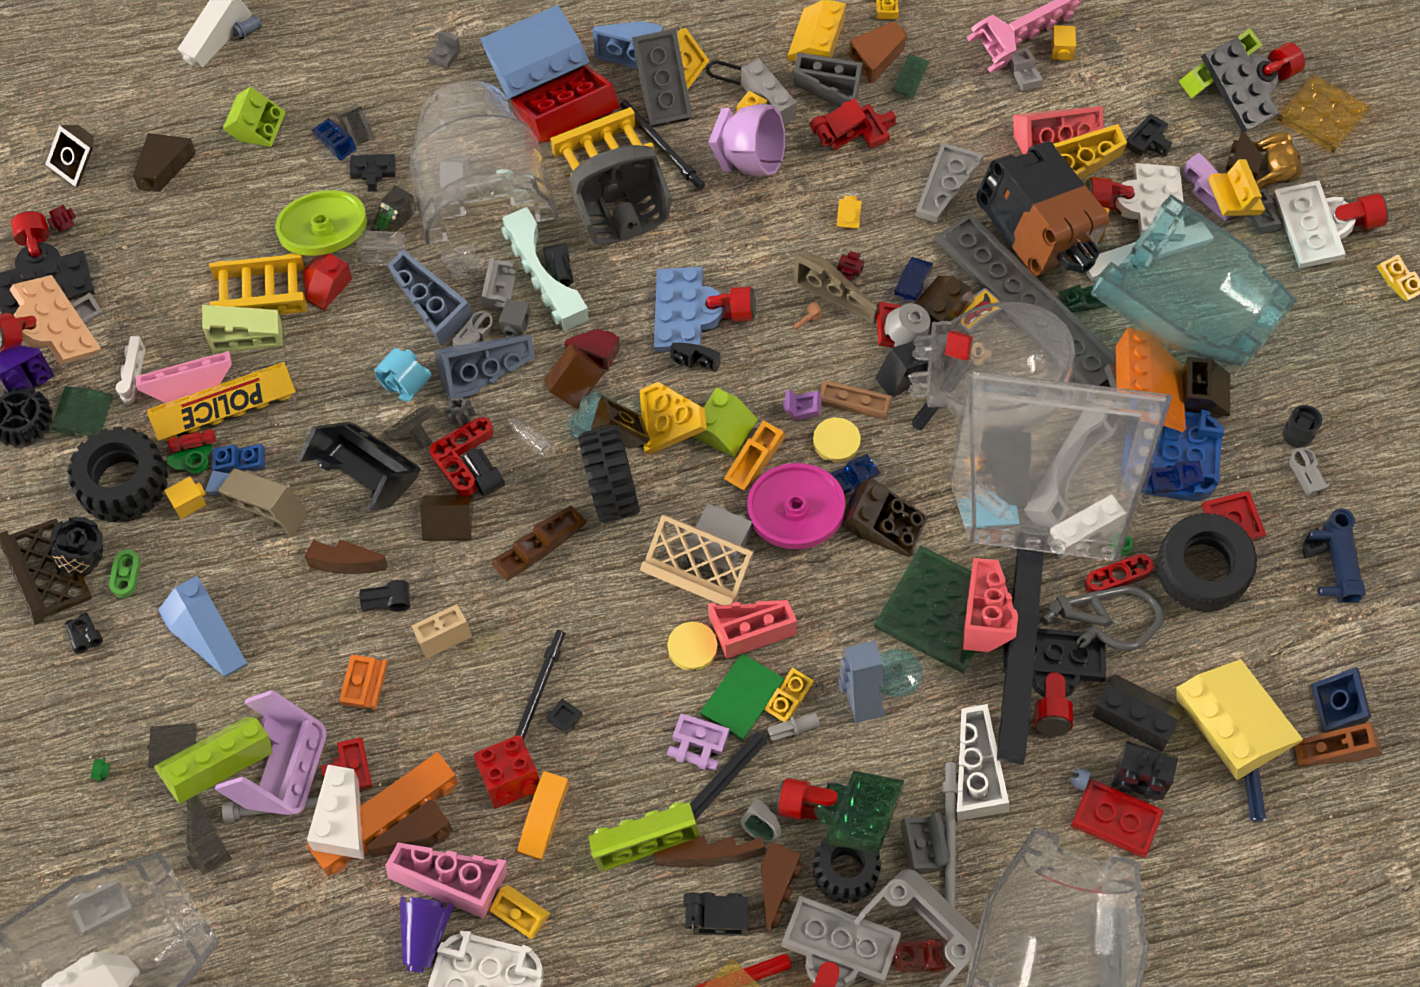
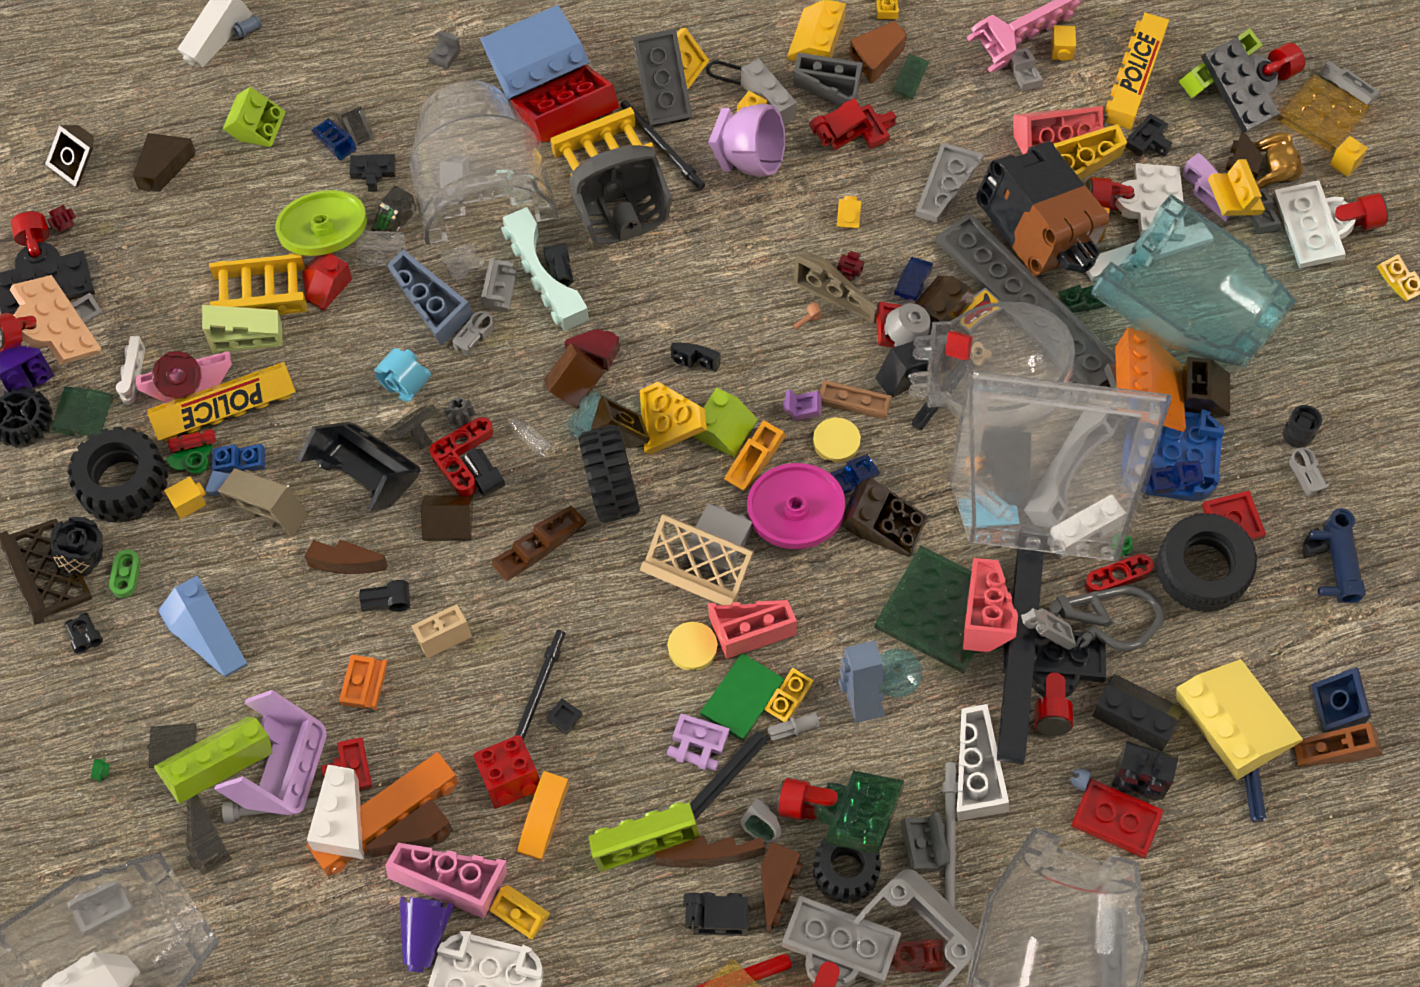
(170, 362): none -> dark red tile
(475, 365): sand blue wedge -> none
(514, 318): dark grey brick -> none
(615, 43): medium blue slope -> none
(688, 307): medium blue plate -> none
(1050, 627): none -> light grey hinge
(1137, 70): none -> yellow brick
(1348, 156): none -> yellow brick
(1350, 83): none -> light grey hinge

